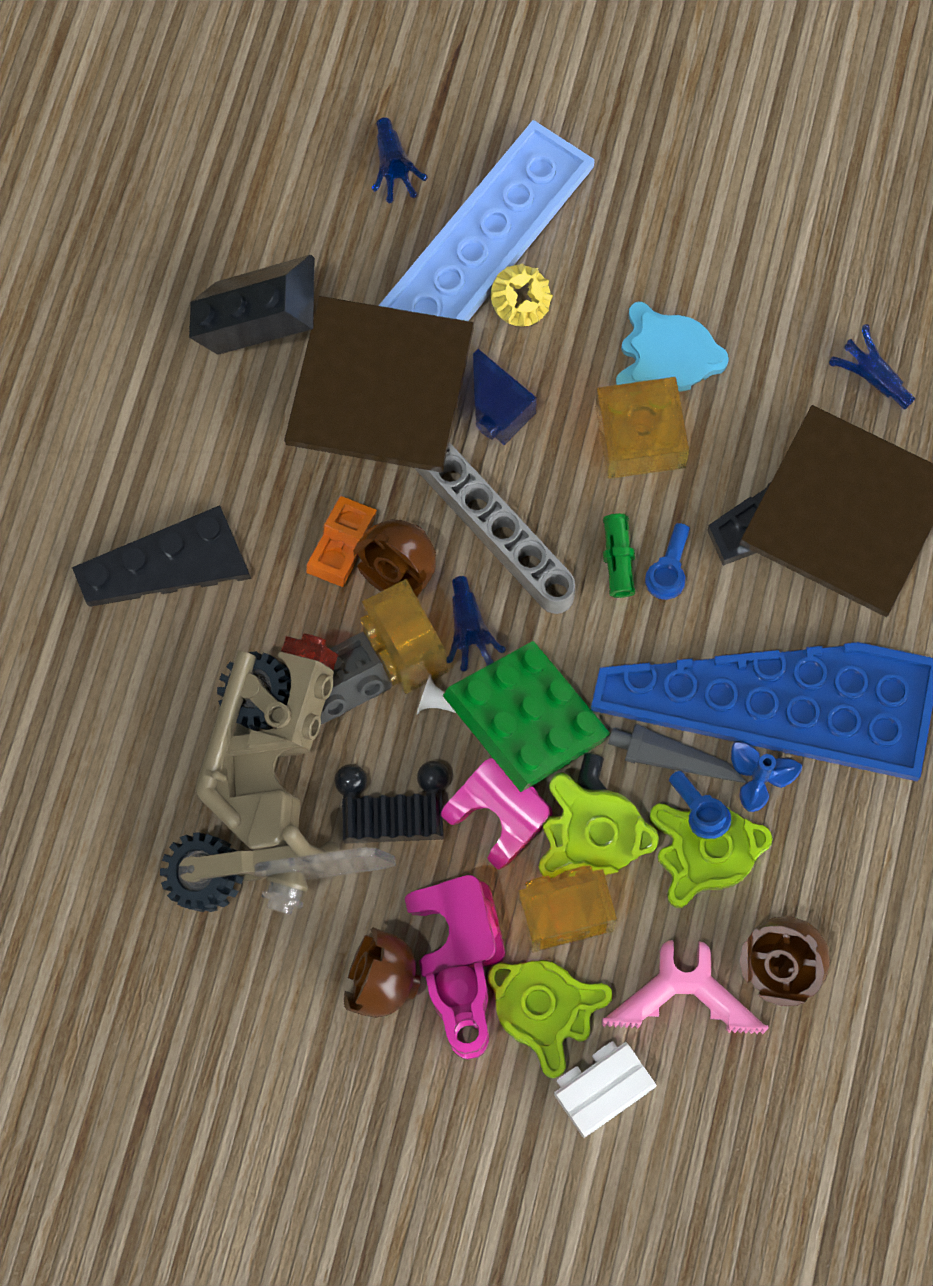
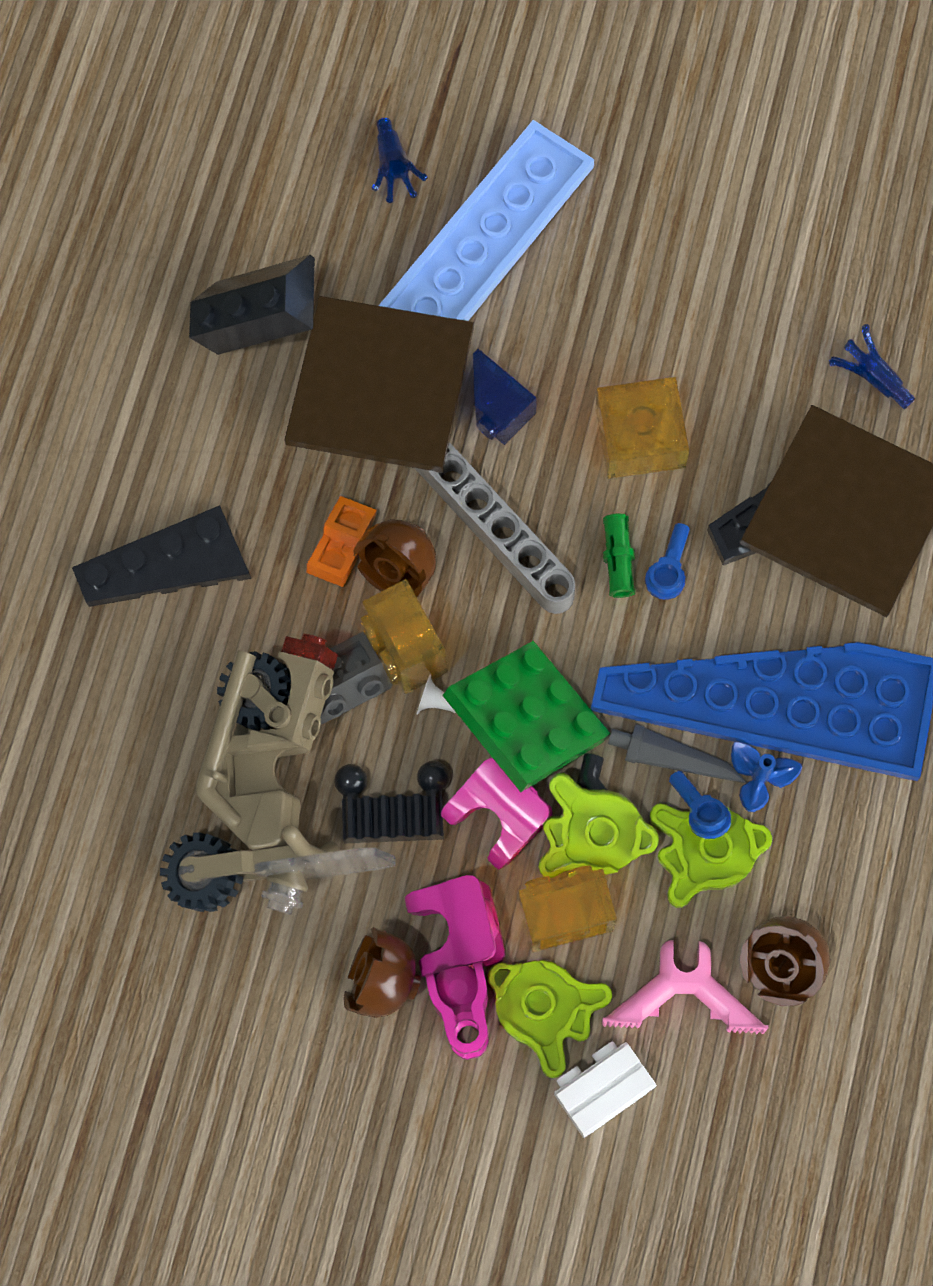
(469, 625): clear blue piece -> none
(504, 297): light yellow gear -> none
(669, 348): medium azure tile -> none

